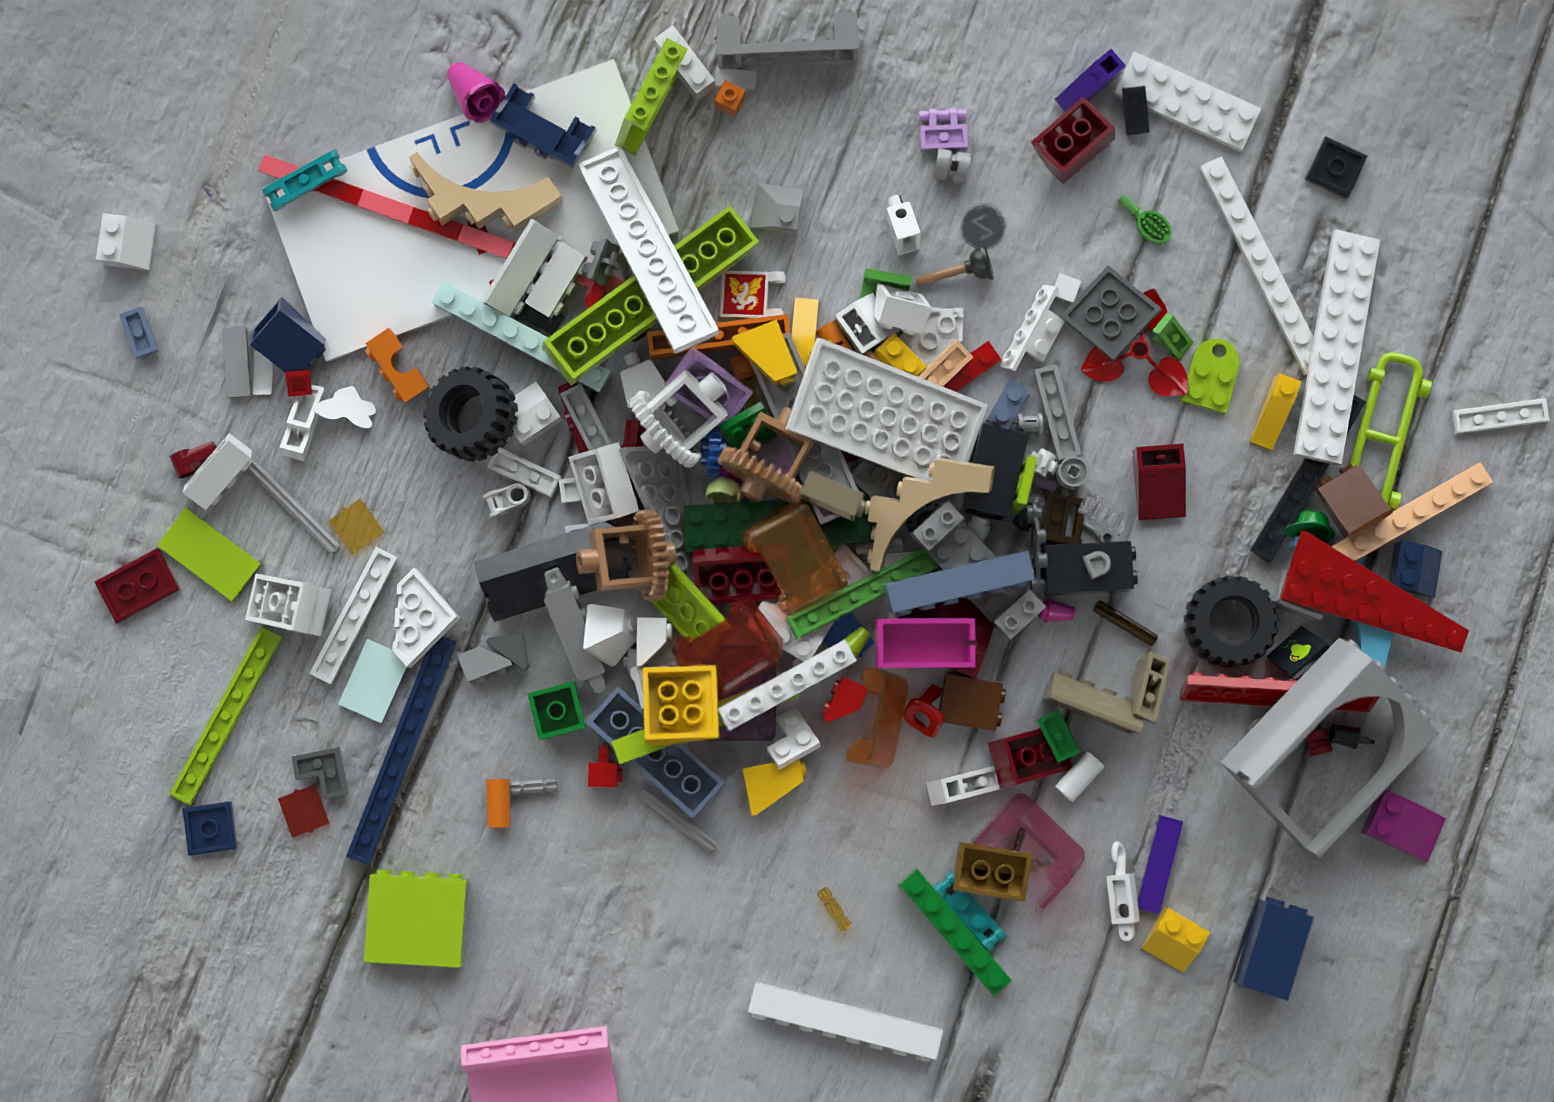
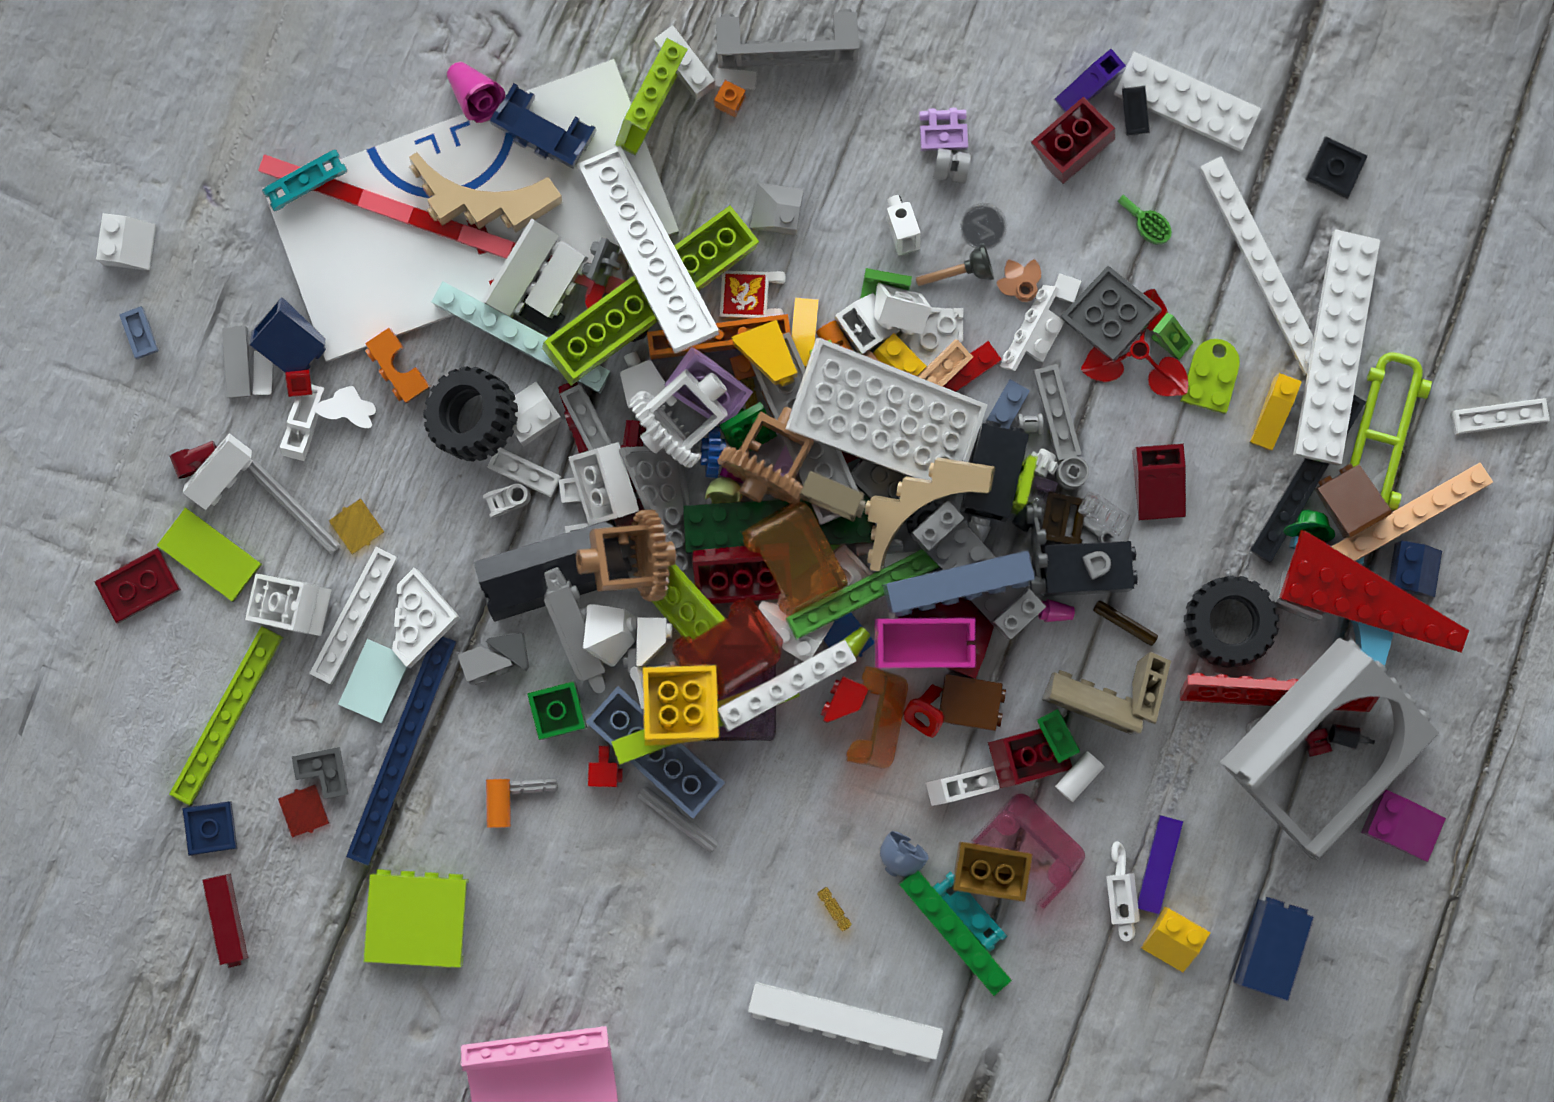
(225, 920): none -> dark red brick
(768, 783): yellow slope -> none
(798, 739): white plate -> none
(901, 856): none -> sand blue cylinder
(1020, 277): none -> nougat plate
(1298, 652): black tile -> none

